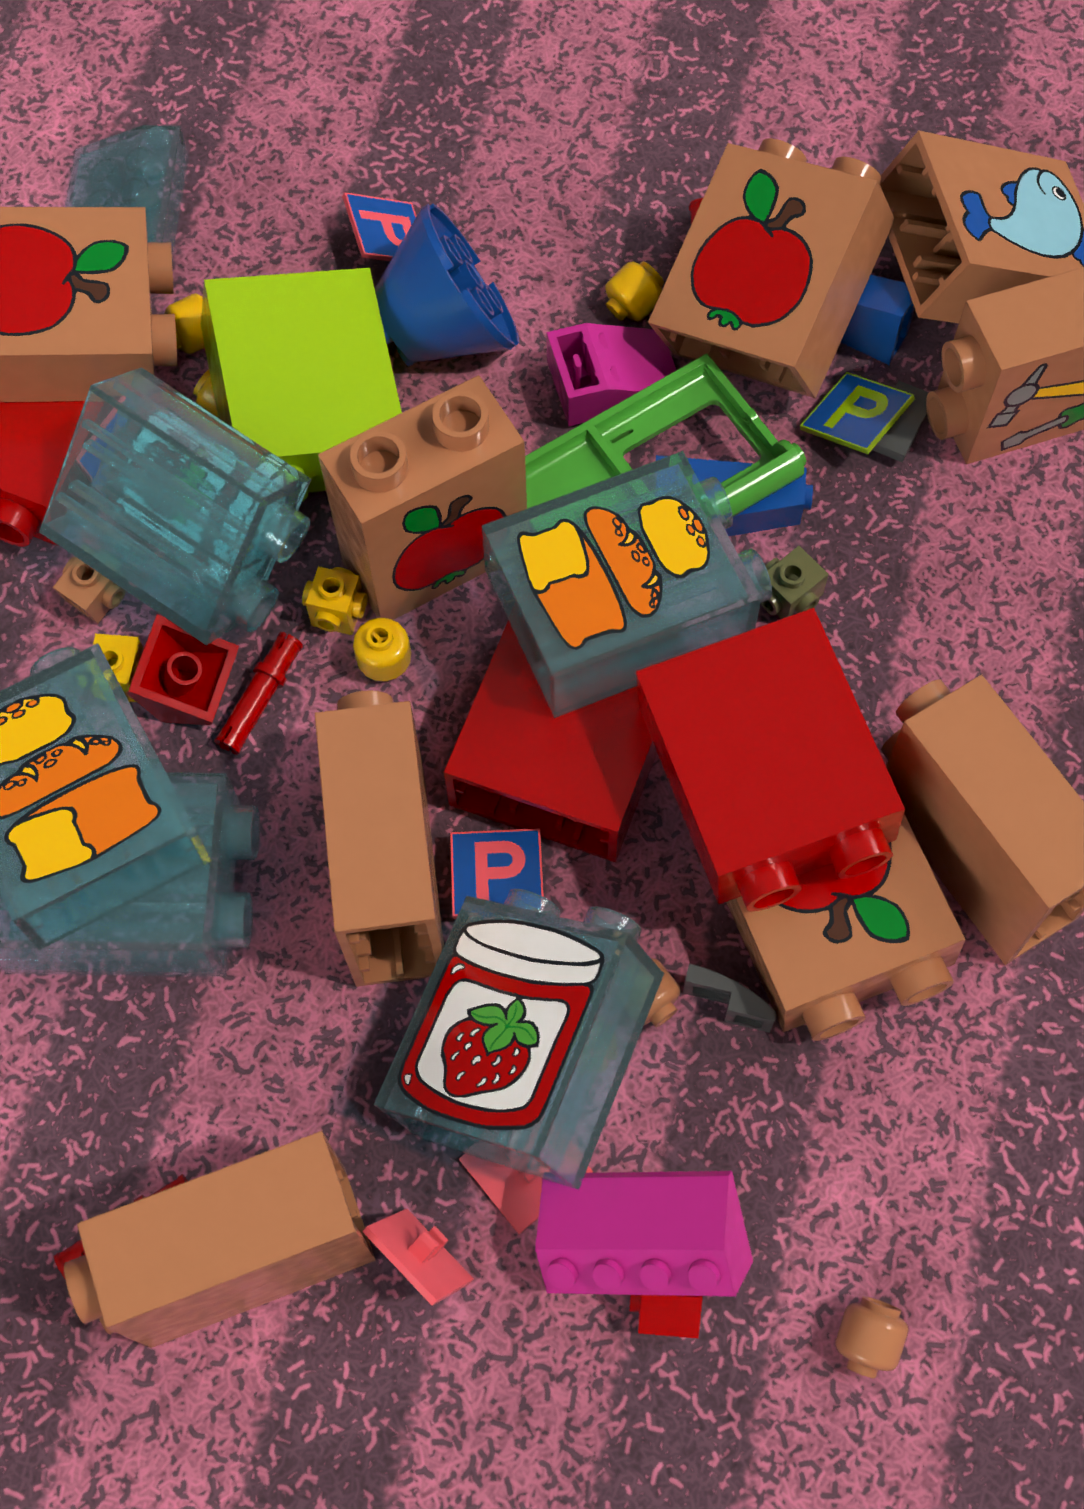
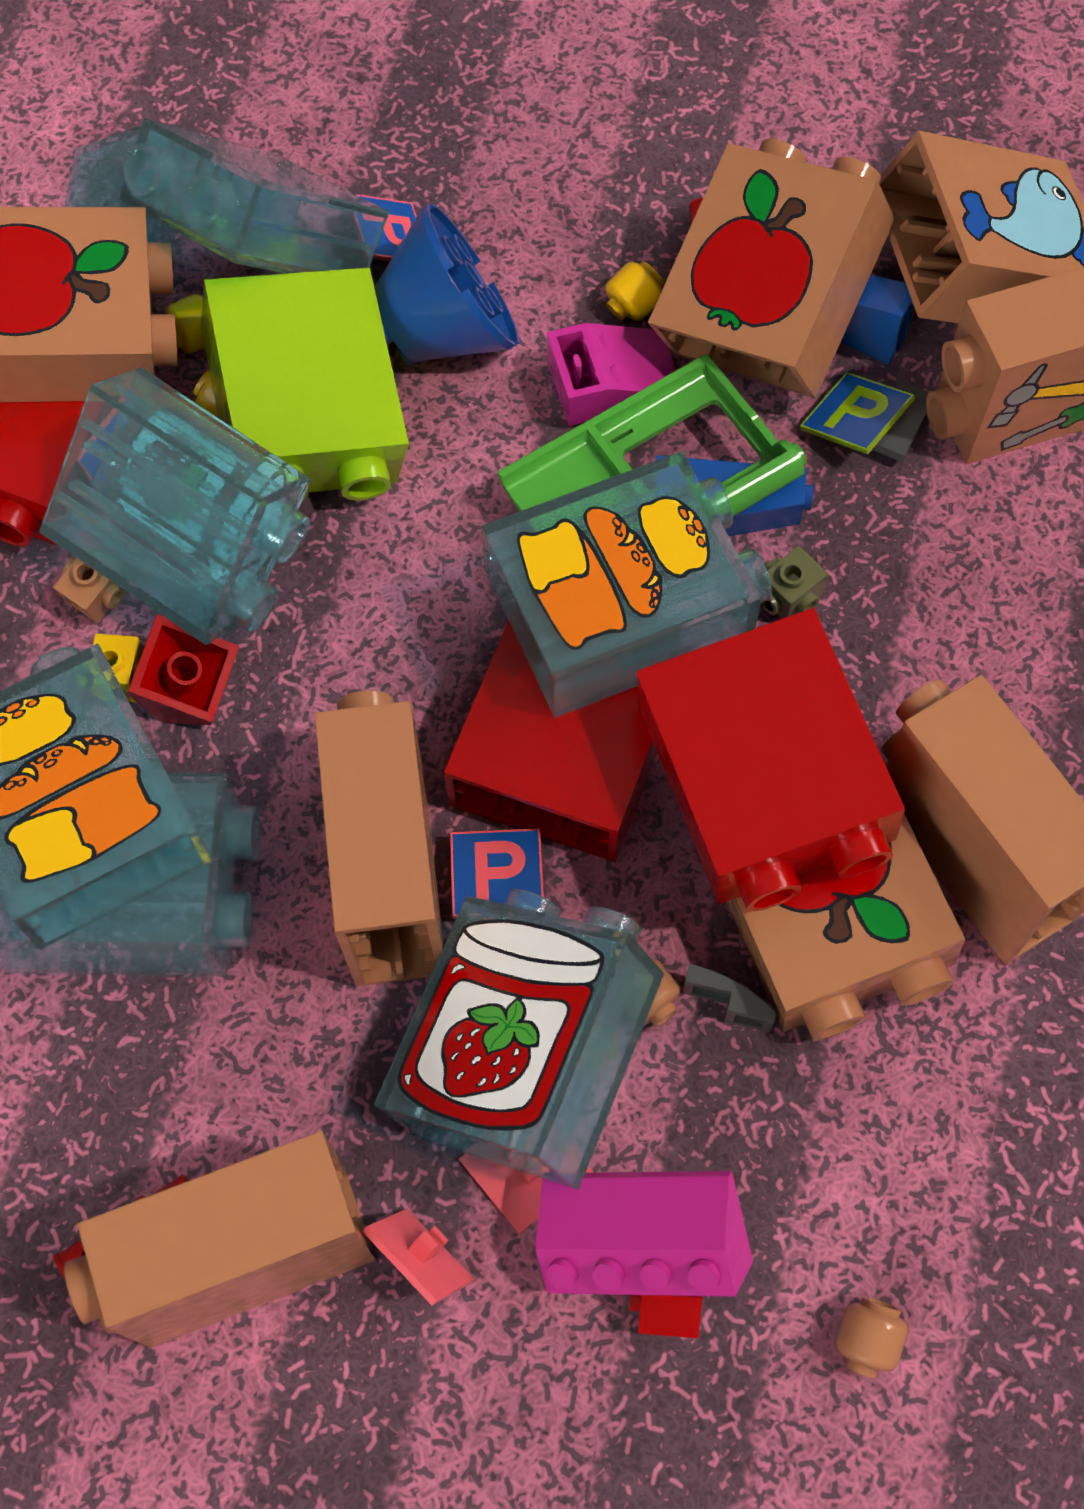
(249, 202): none -> clear light blue brick
(267, 678): red pin -> none
(334, 600): yellow brick -> none
(382, 649): yellow head -> none
(419, 490): nougat brick -> none

